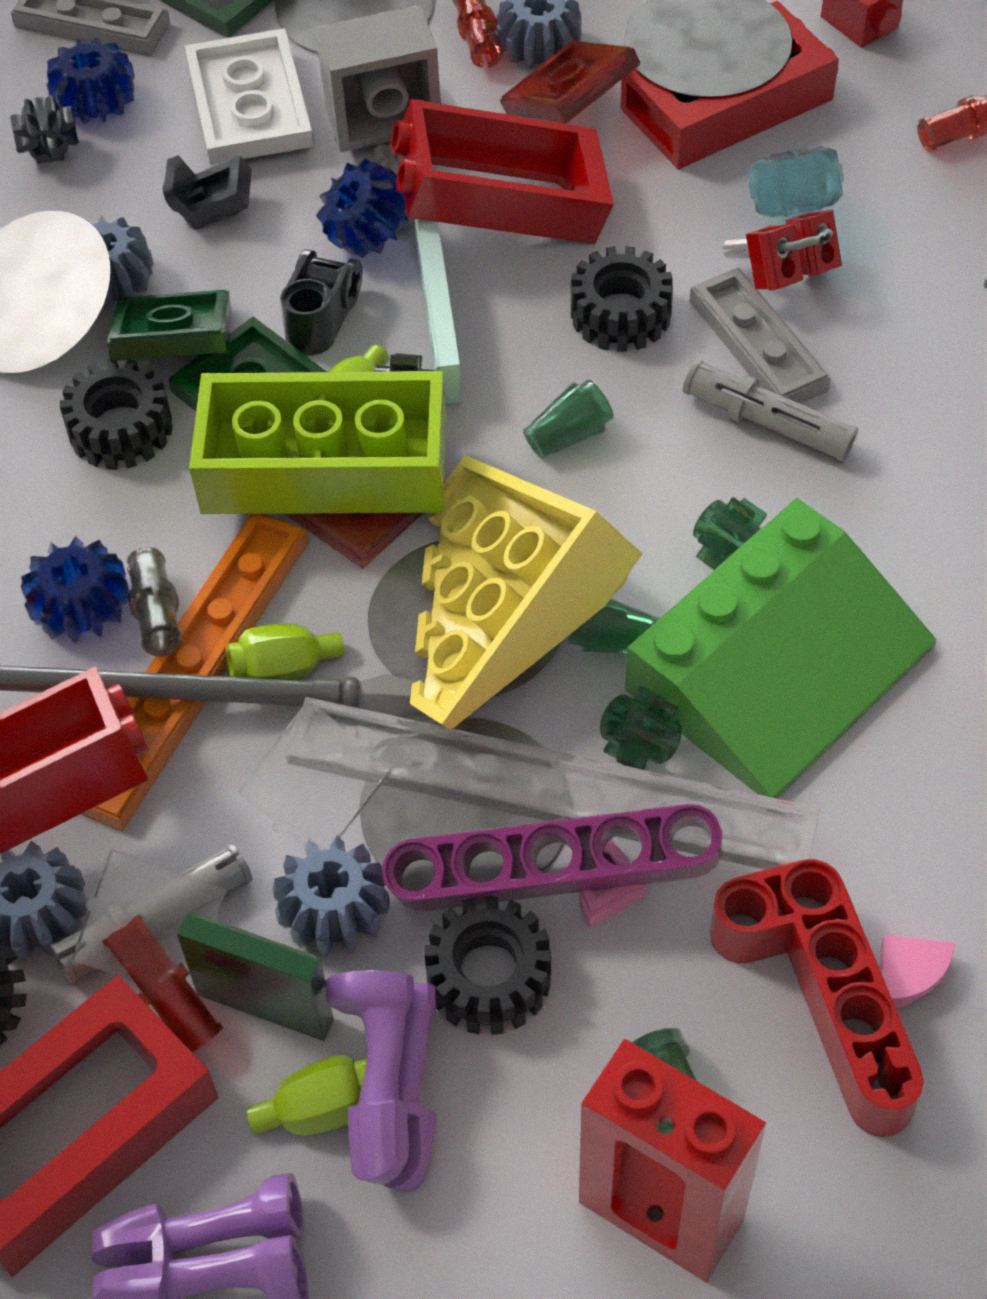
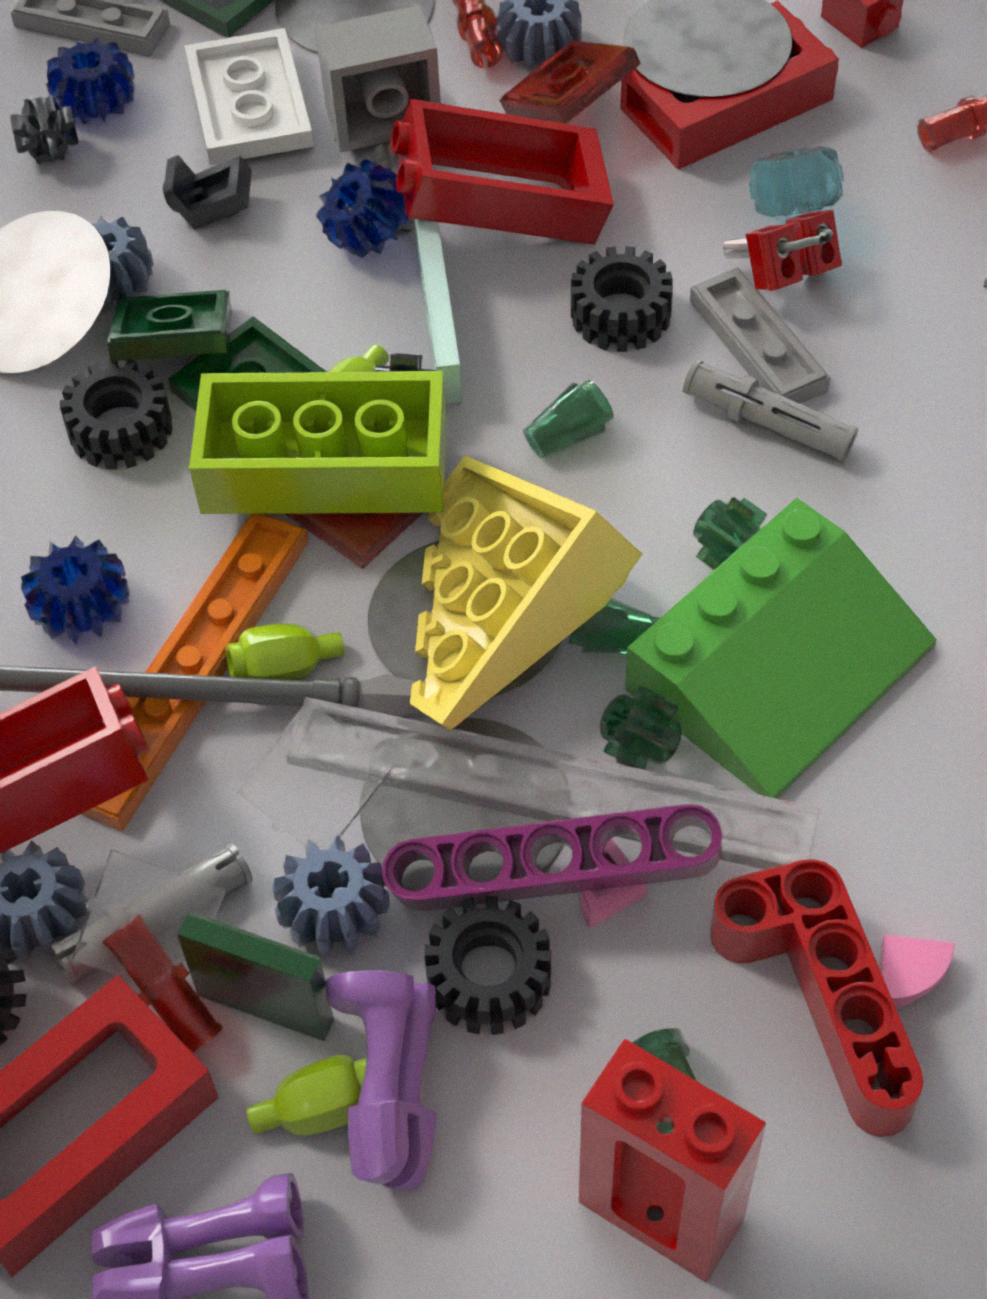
(153, 601): clear smoke pin -> none
(318, 300): black piece -> none

